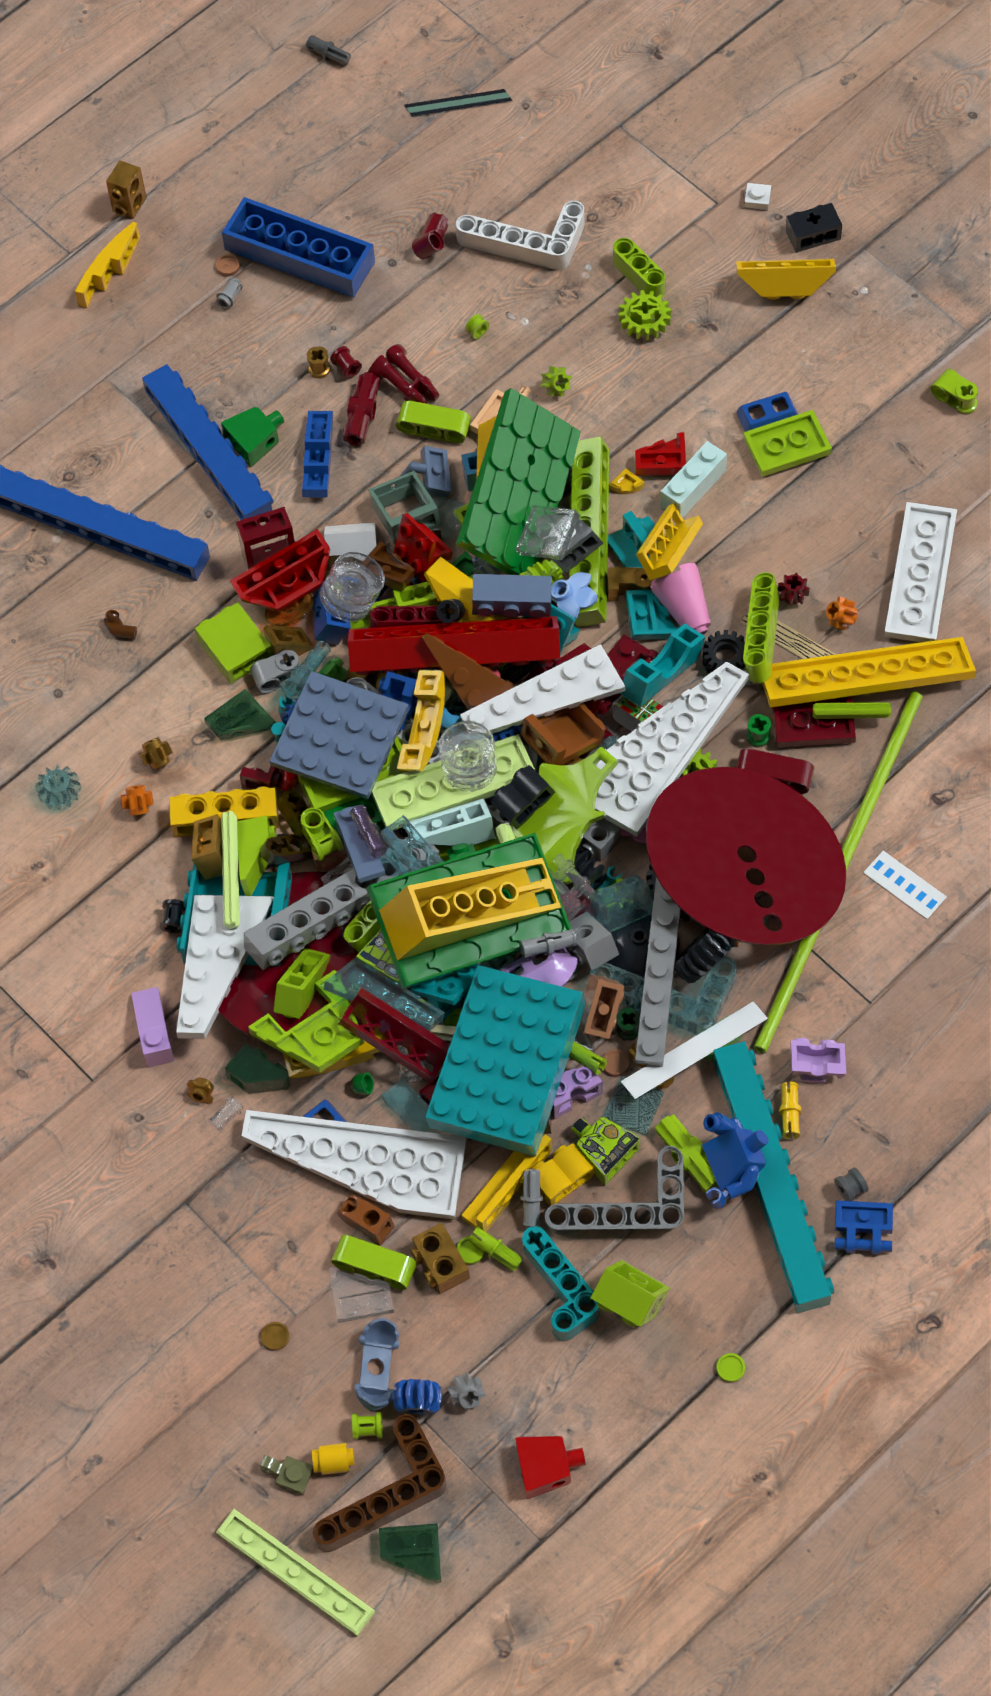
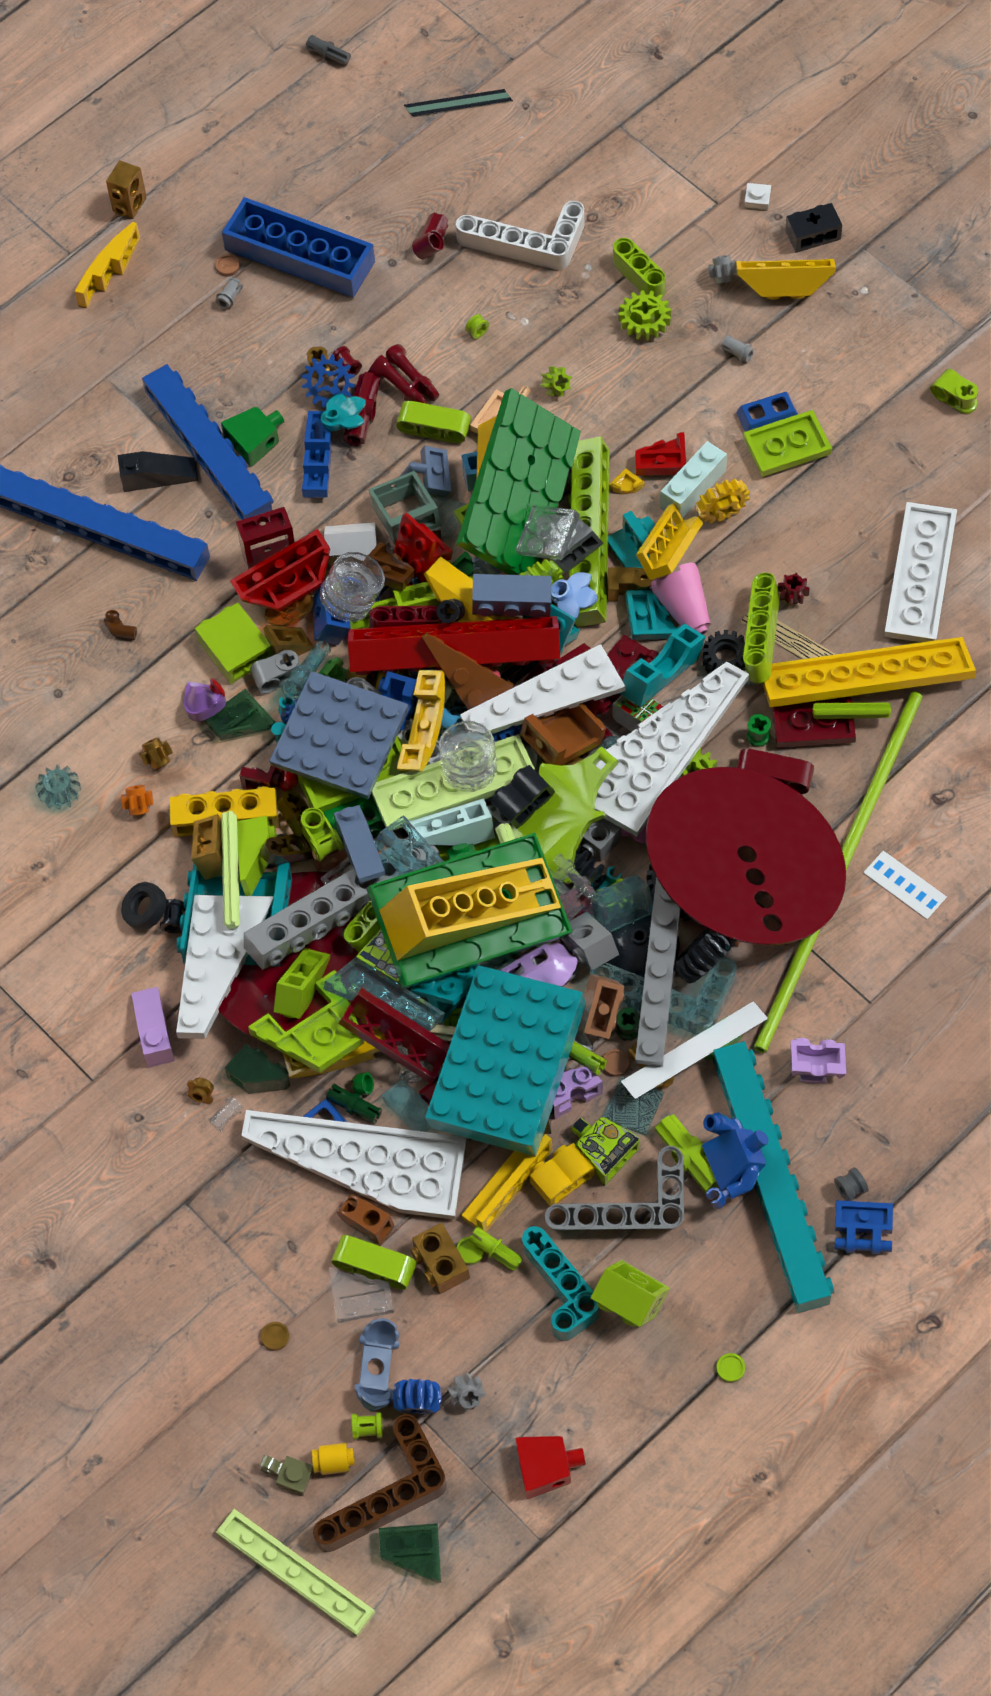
(152, 914): none -> black tyre
(153, 470): none -> black slope
(203, 700): none -> medium lavender piece
(318, 366): none -> blue gear
(343, 412): none -> teal plate
(354, 1103): none -> dark green pin
(368, 831): clear purple pin -> none
(531, 1197): light grey axle -> none
(548, 943): light grey pin -> none
(722, 269): none -> light grey gear
(722, 501): none -> yellow gear
(742, 351): none -> light grey pin
(790, 1110): yellow pin -> none
(842, 613): orange gear -> none

